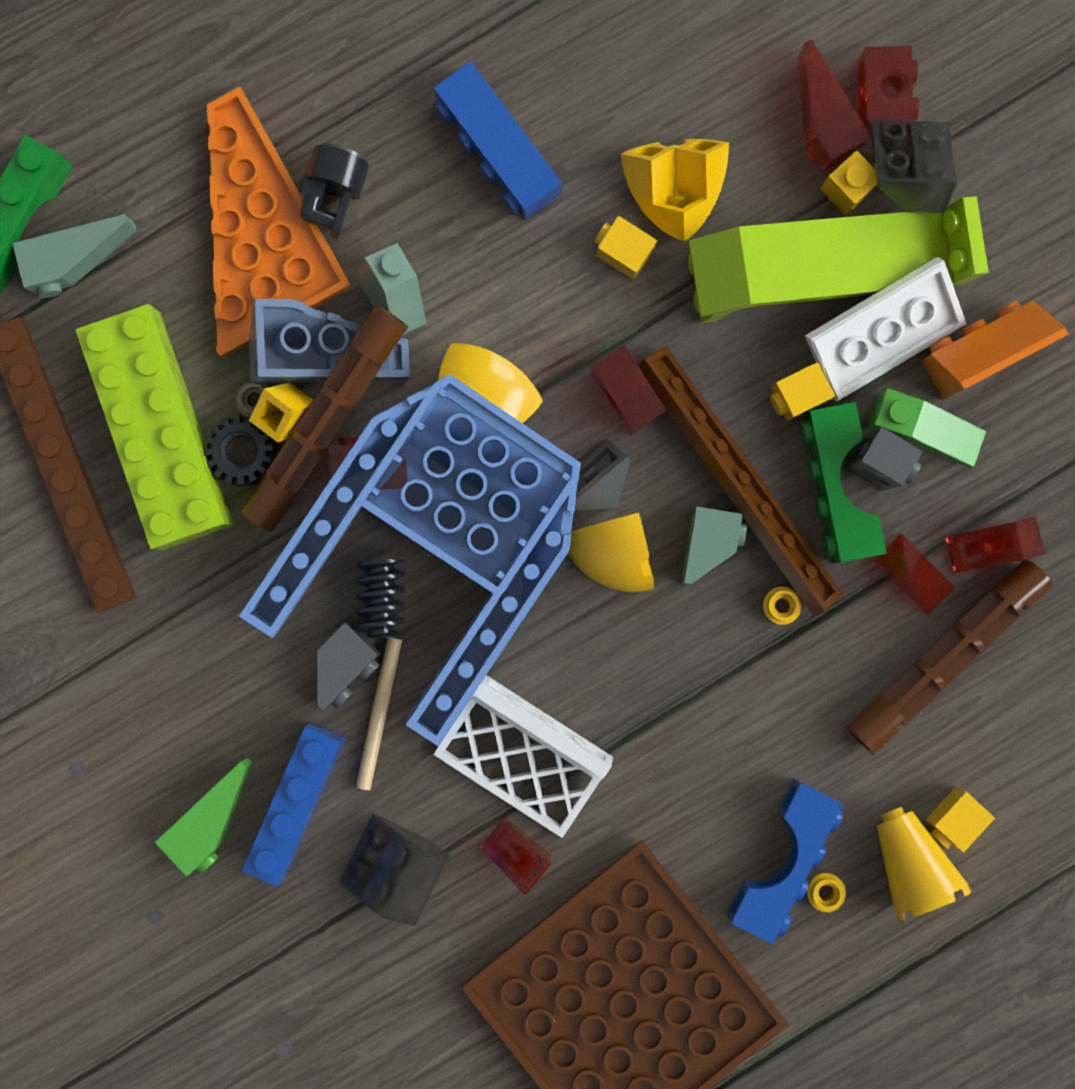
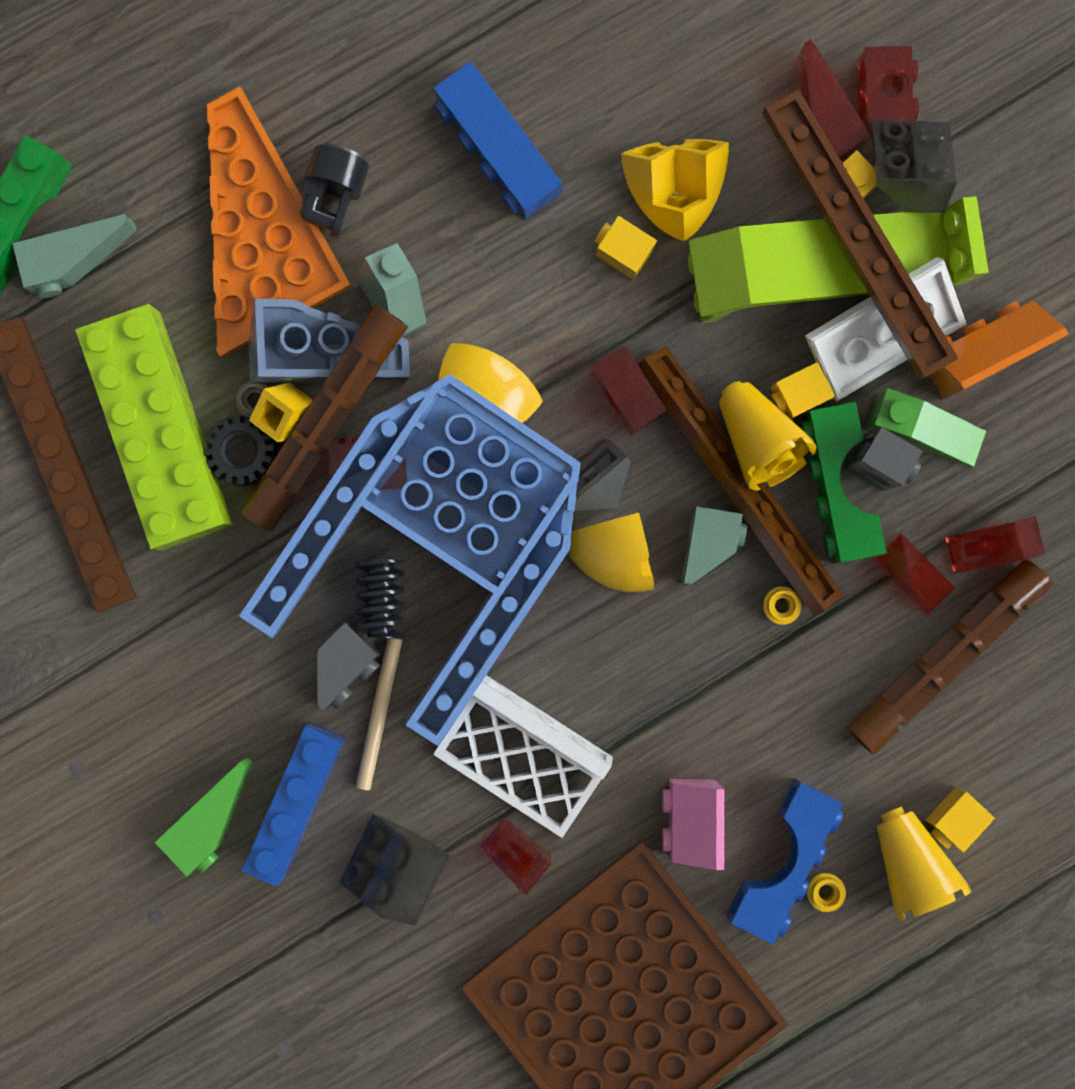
(695, 822): none -> bright pink slope
(763, 437): none -> yellow cone
(859, 235): none -> reddish brown plate

